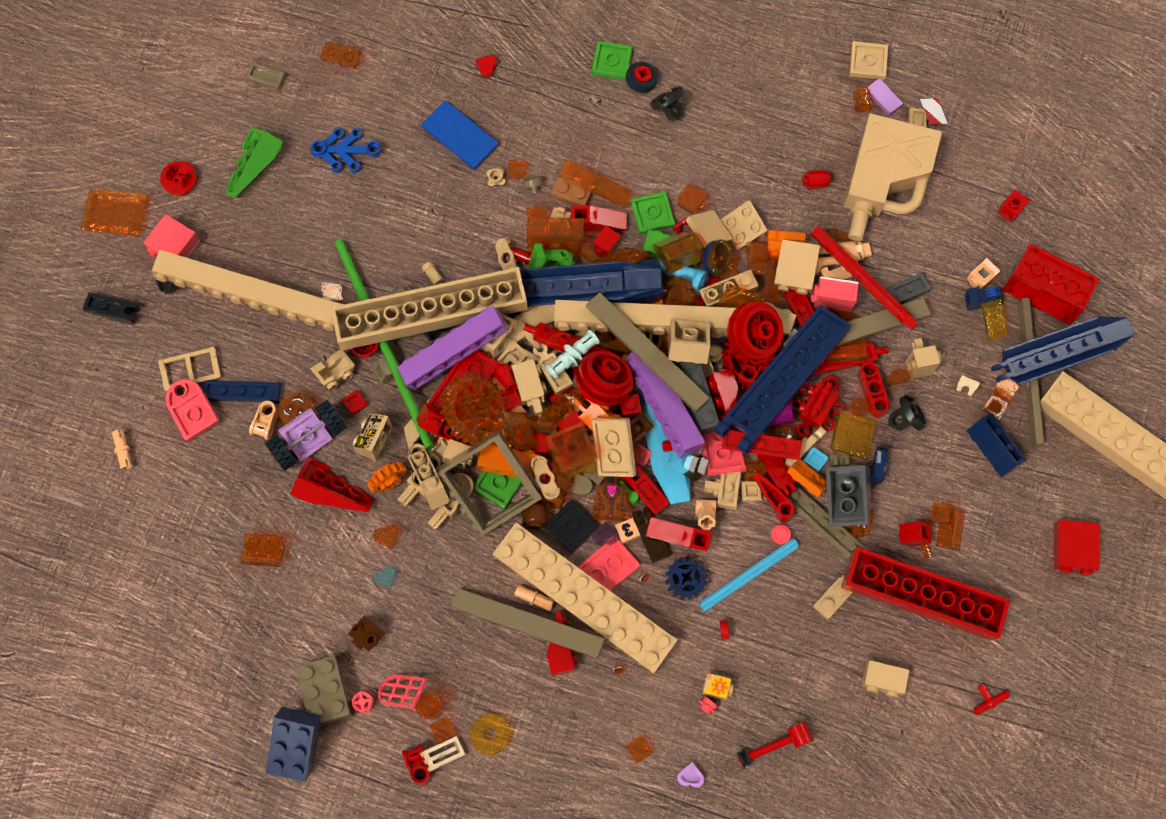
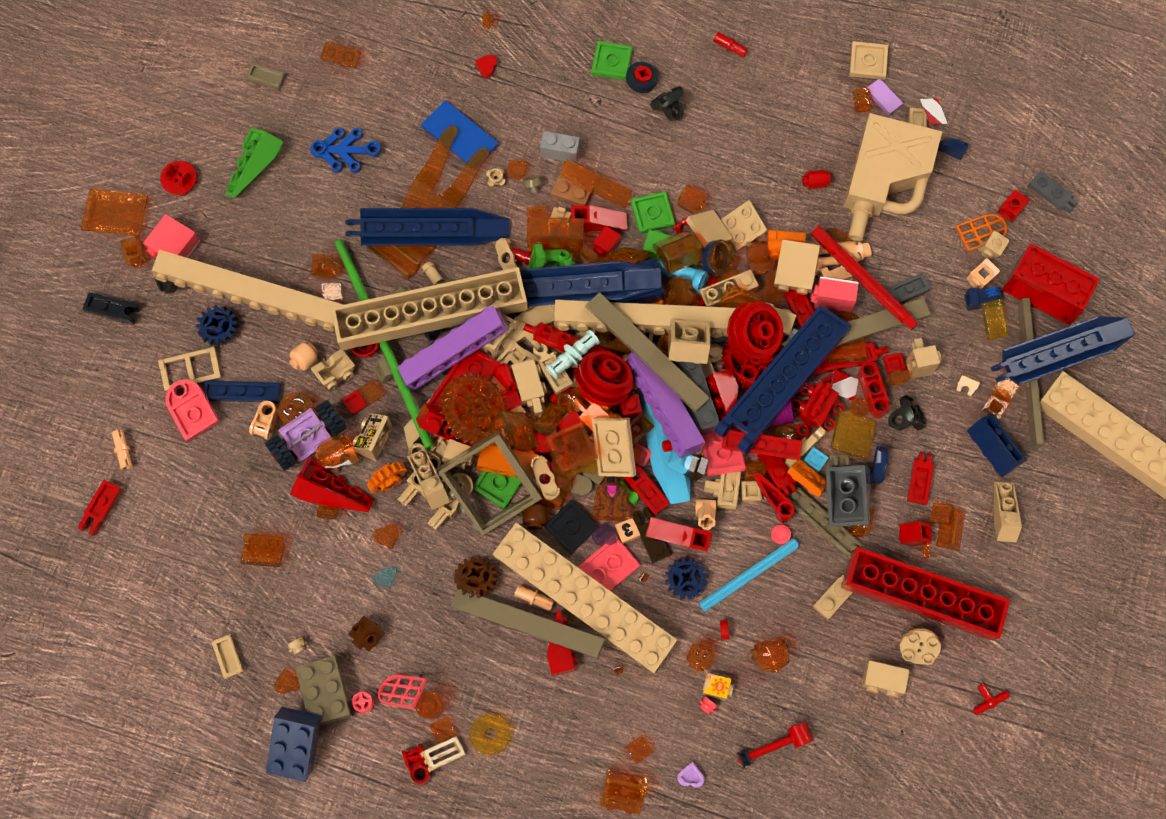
(100, 506): none -> red hinge
(133, 251): none -> clear orange brick
(208, 323): none -> dark blue gear
(227, 656): none -> tan tile
(286, 682): none -> clear orange tile
(296, 645): none -> tan plate
(303, 356): none -> light nougat head
(325, 266): none -> clear orange rock
(327, 512): none -> clear orange plate
(334, 450): none -> clear orange piece
(370, 392): none -> clear orange tile
(409, 258): none -> clear orange flag
(427, 227): none -> dark blue hinge
(476, 574): none -> reddish brown gear
(487, 19): none -> clear orange plate
(559, 146): none -> light grey brick
(624, 788): none -> clear orange brick
(700, 656): none -> clear orange head
(730, 44): none -> red axle
(771, 655): none -> clear orange cone
(844, 384): none -> white sticker
(894, 362): none -> red tile
(920, 480): none -> red hinge
(929, 648): none -> tan plate
(953, 147): none -> dark blue brick
(978, 238): none -> orange window
(993, 246): none -> tan bracket
(1006, 512): none -> tan slope
(1052, 192): none -> dark grey hinge
(1076, 547): red brick -> none

